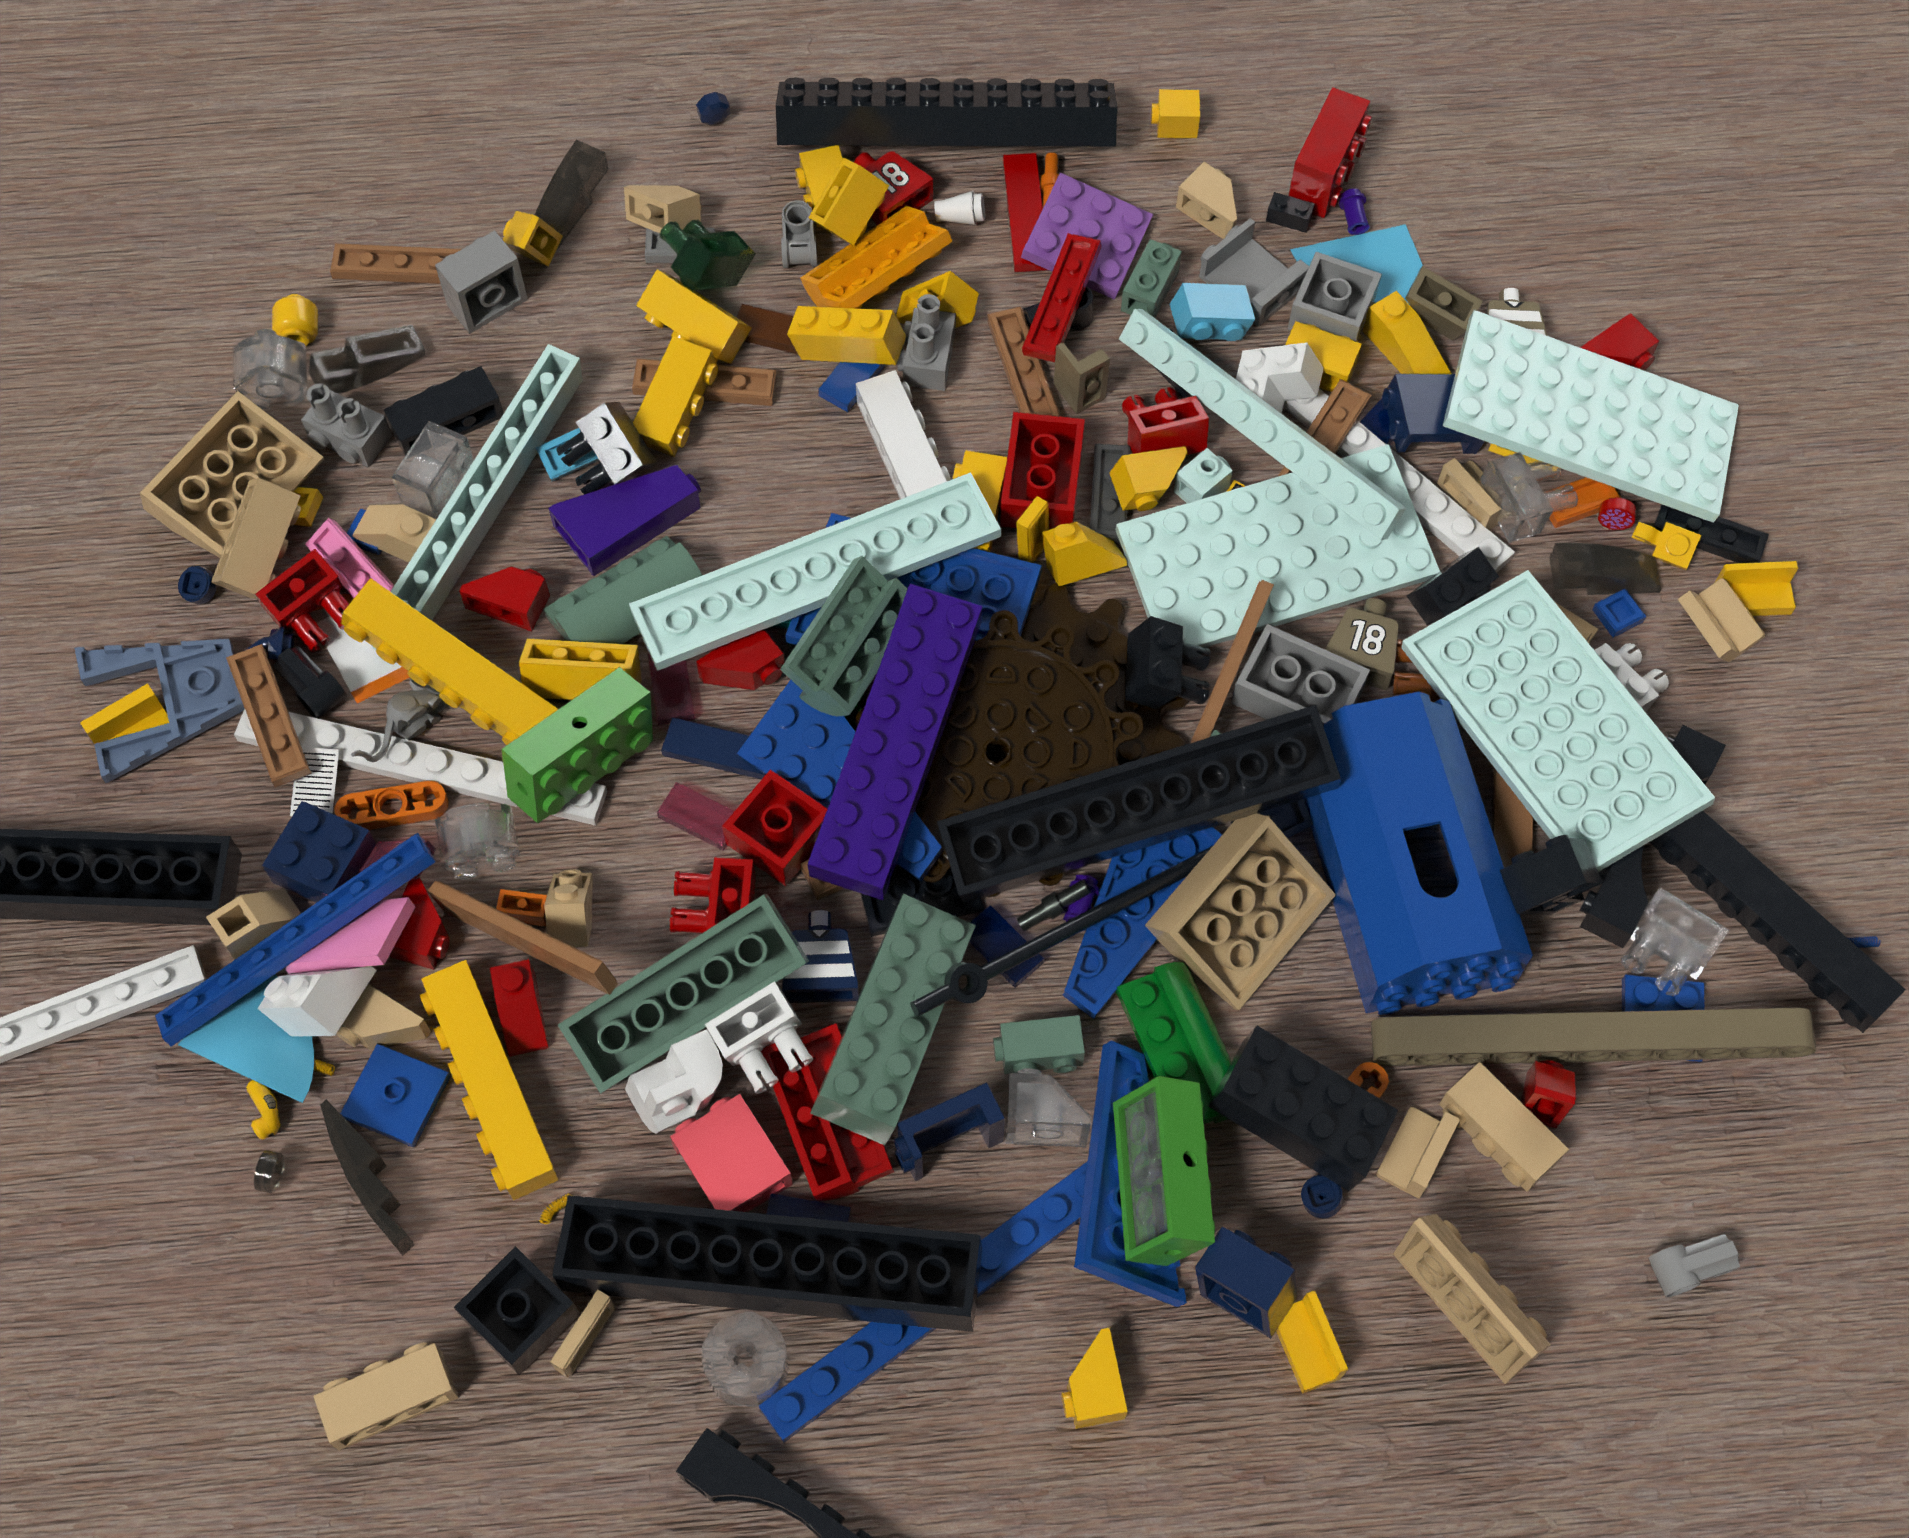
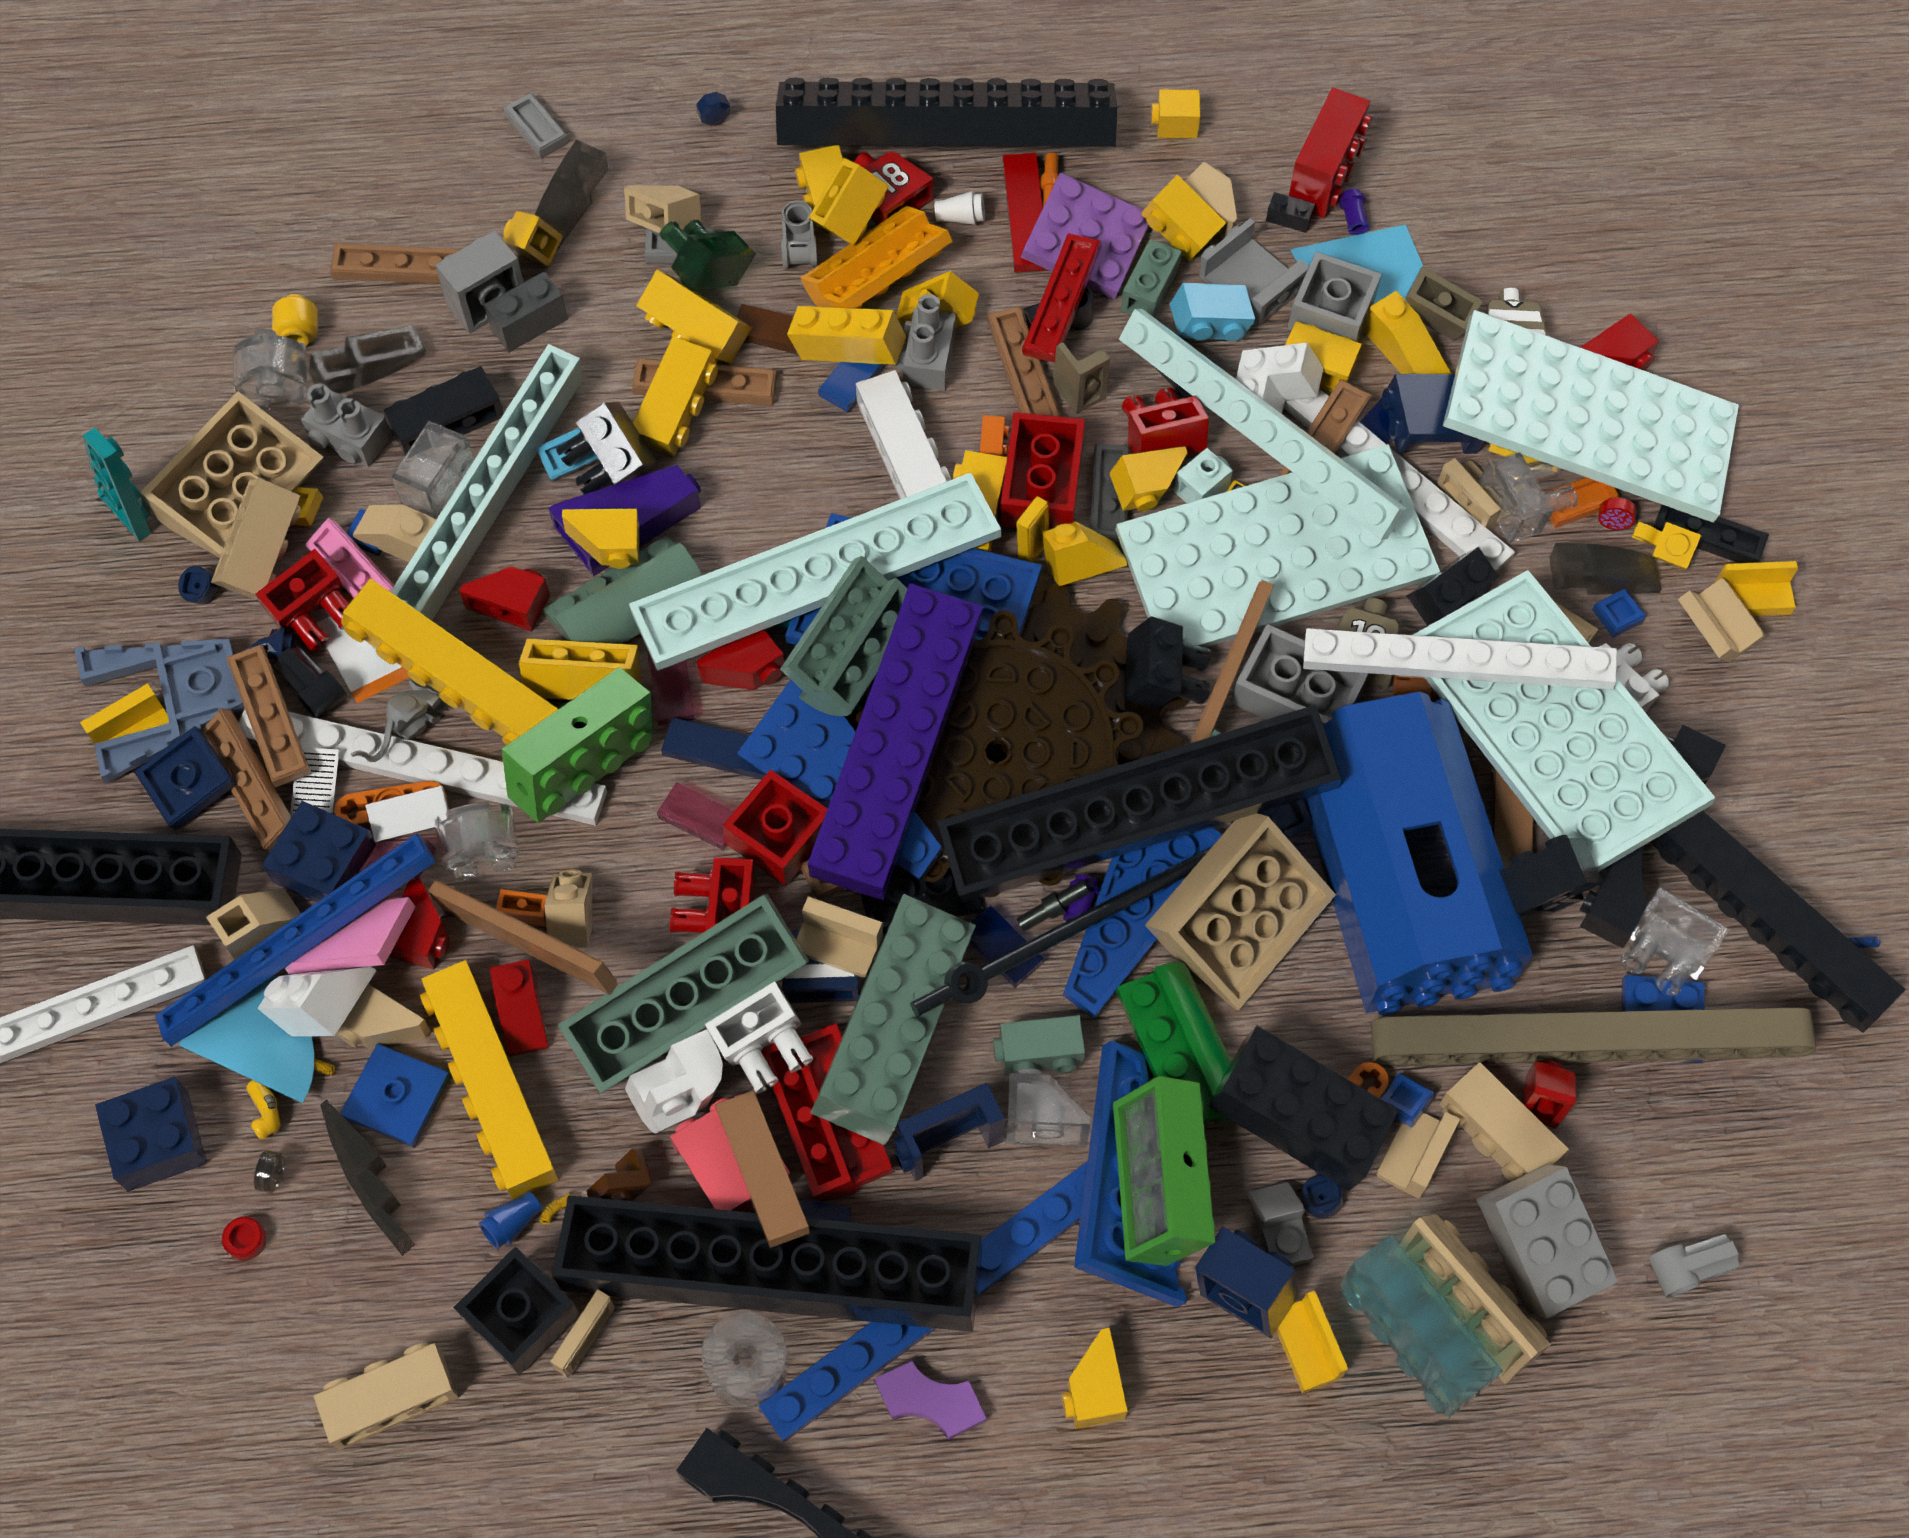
(115, 484): none -> teal wing
(150, 1134): none -> dark blue brick
(185, 778): none -> dark blue plate
(244, 1238): none -> red tile
(254, 788): none -> medium nougat tile
(407, 813): none -> white tile
(509, 1219): none -> blue cone
(526, 311): none -> dark grey brick
(536, 125): none -> light grey tile
(605, 534): none -> yellow slope
(627, 1183): none -> reddish brown bracket
(762, 1169): none -> medium nougat tile
(839, 937): none -> tan panel
(948, 1406): none -> medium lavender tile
(993, 434): none -> orange piece
(1183, 218): none -> yellow brick
(1280, 1222): none -> light grey slope
(1409, 1099): none -> blue tile
(1419, 1327): none -> clear light blue brick
(1460, 658): none -> white plate
(1547, 1240): none -> light grey brick

